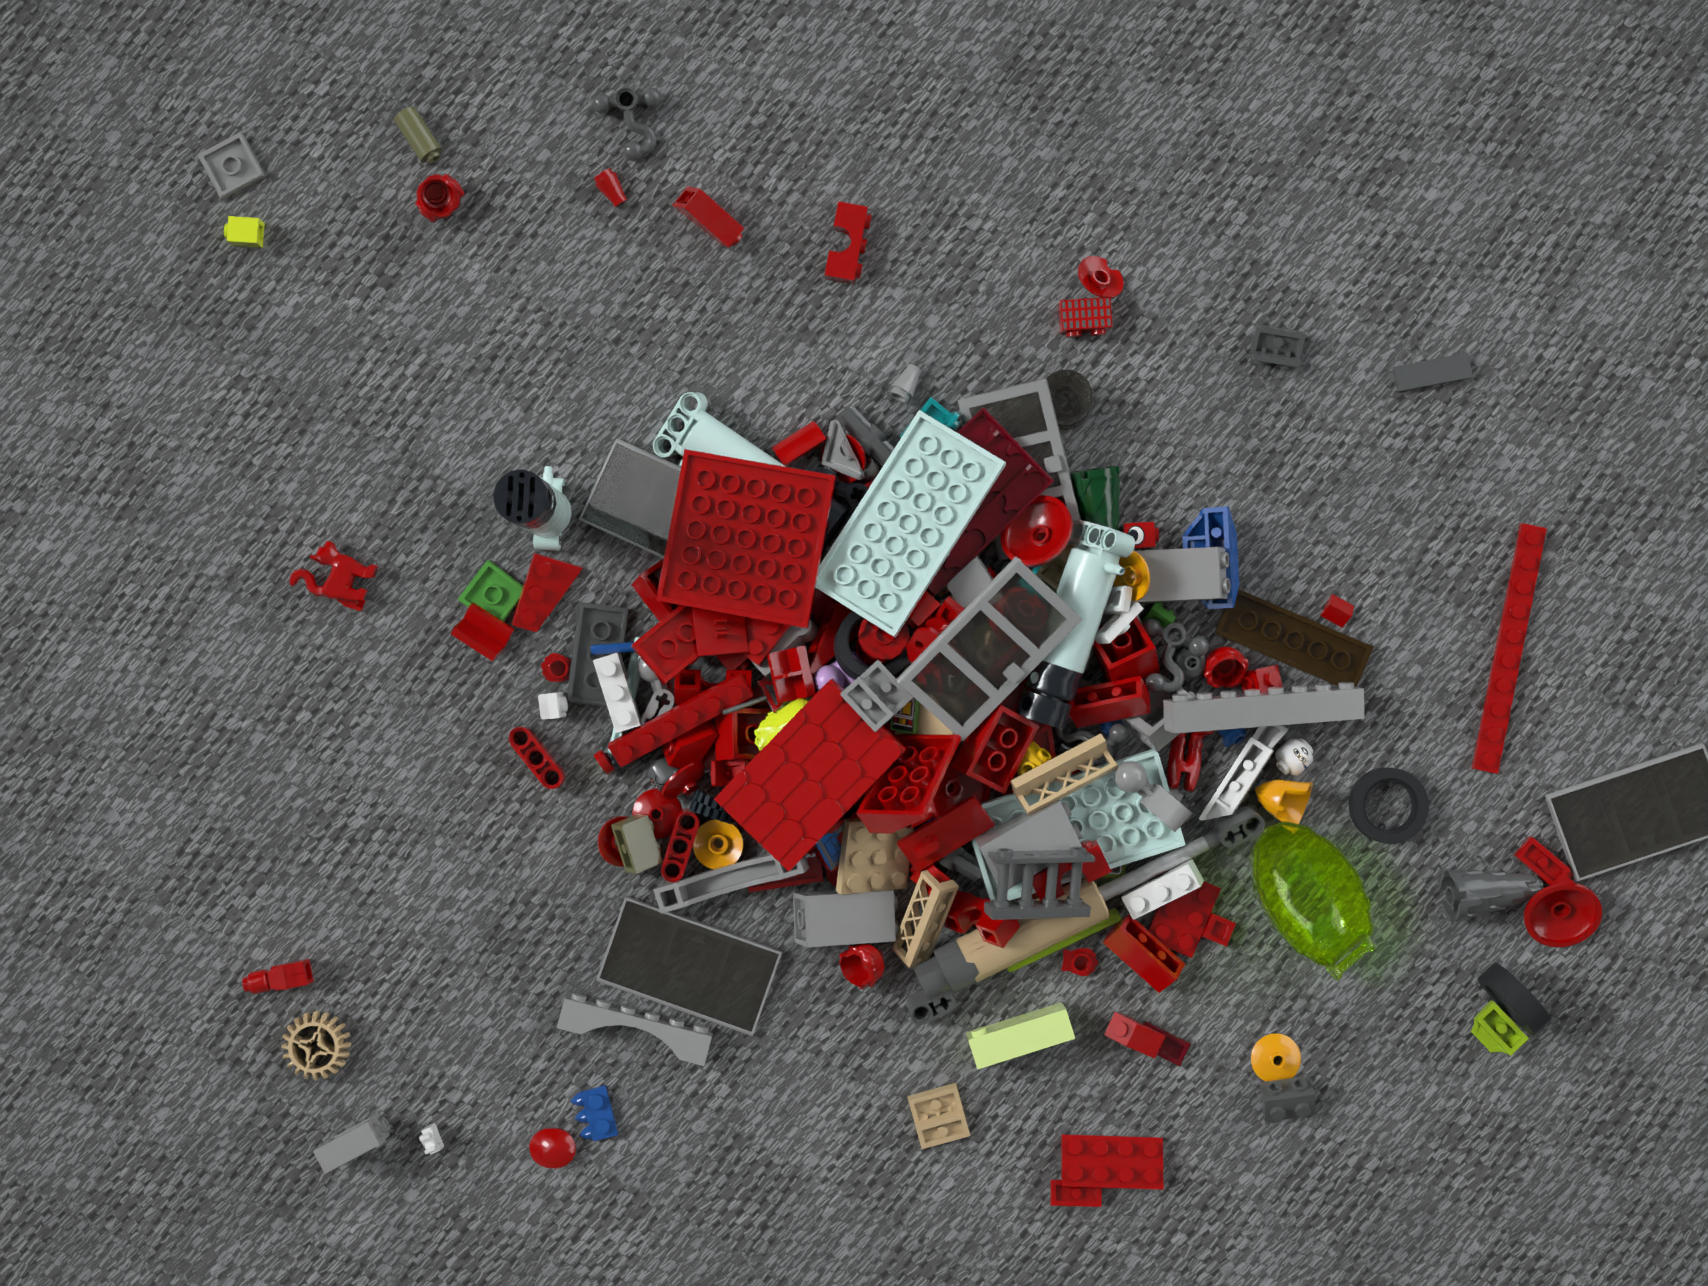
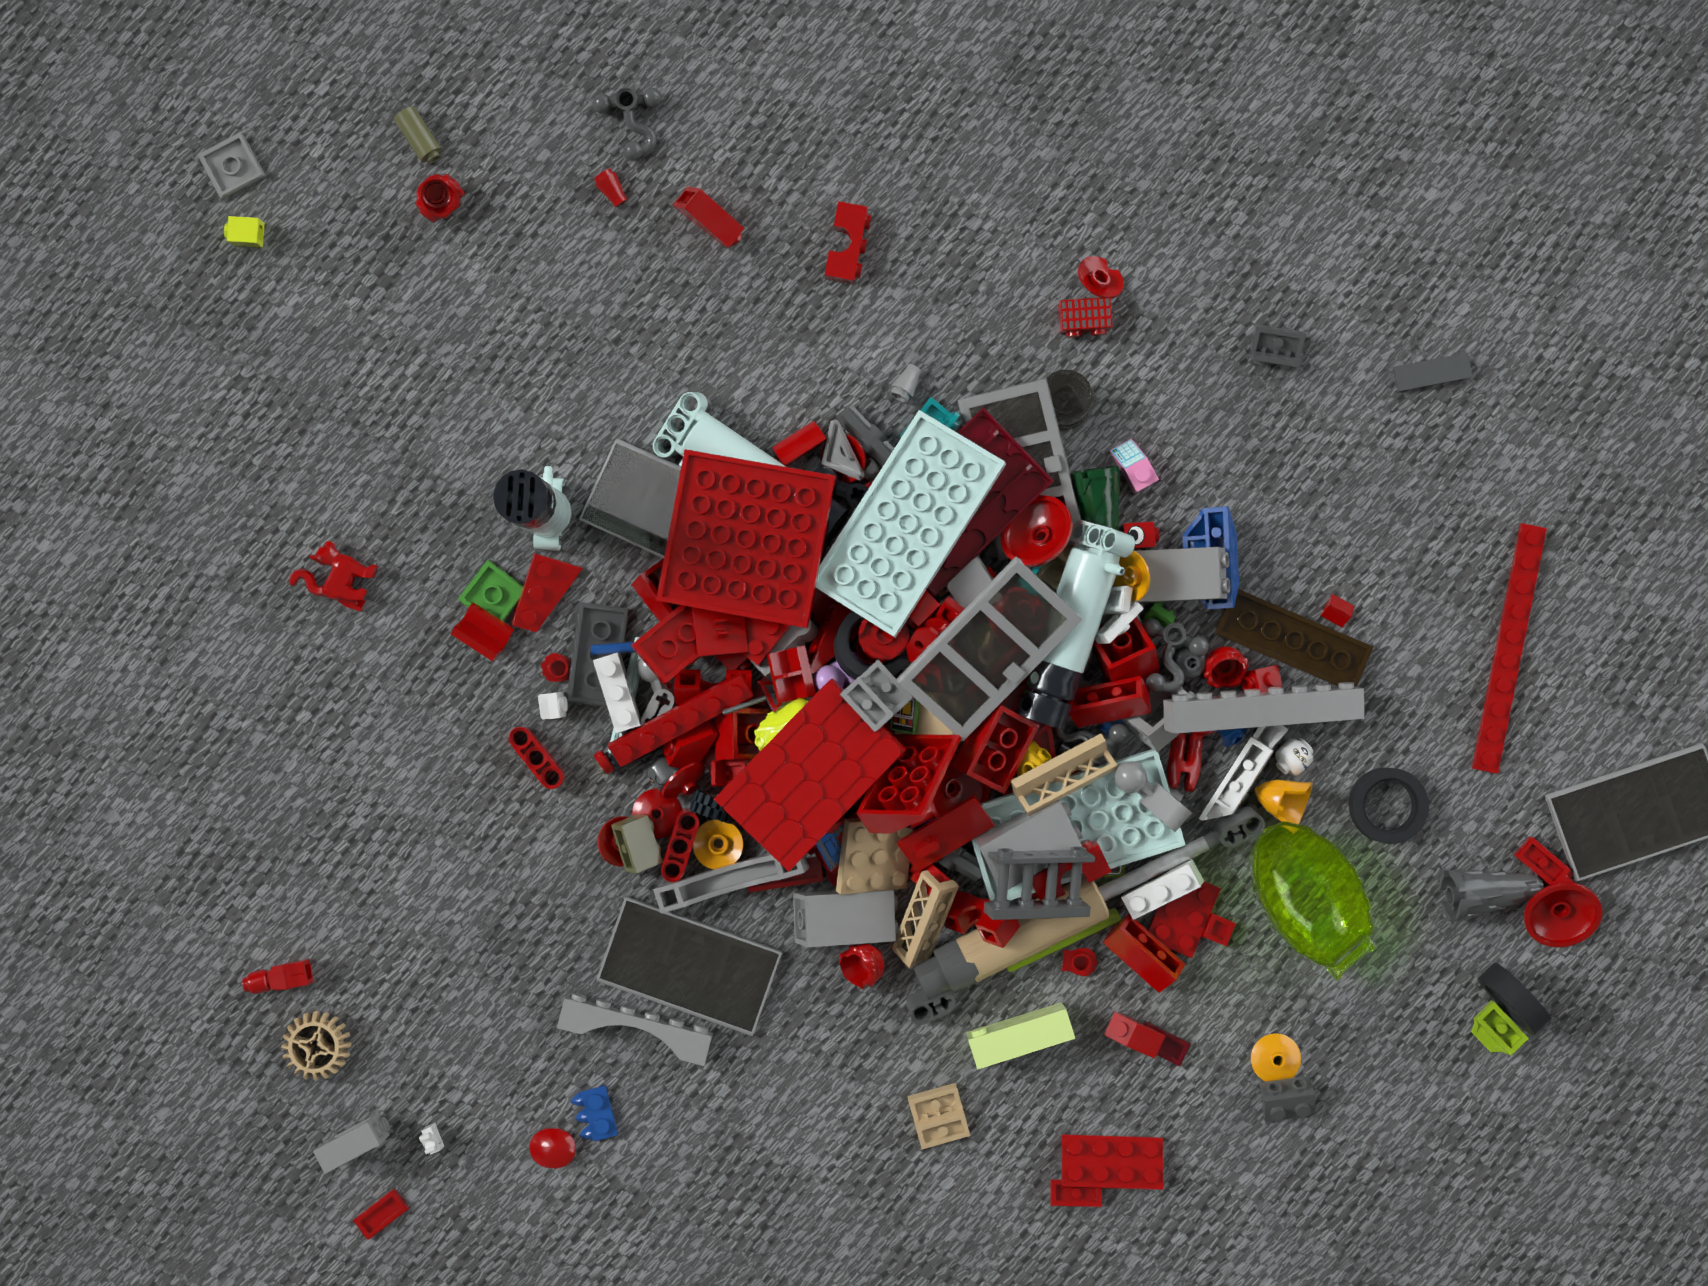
(381, 1214): none -> red tile
(1134, 466): none -> bright pink slope

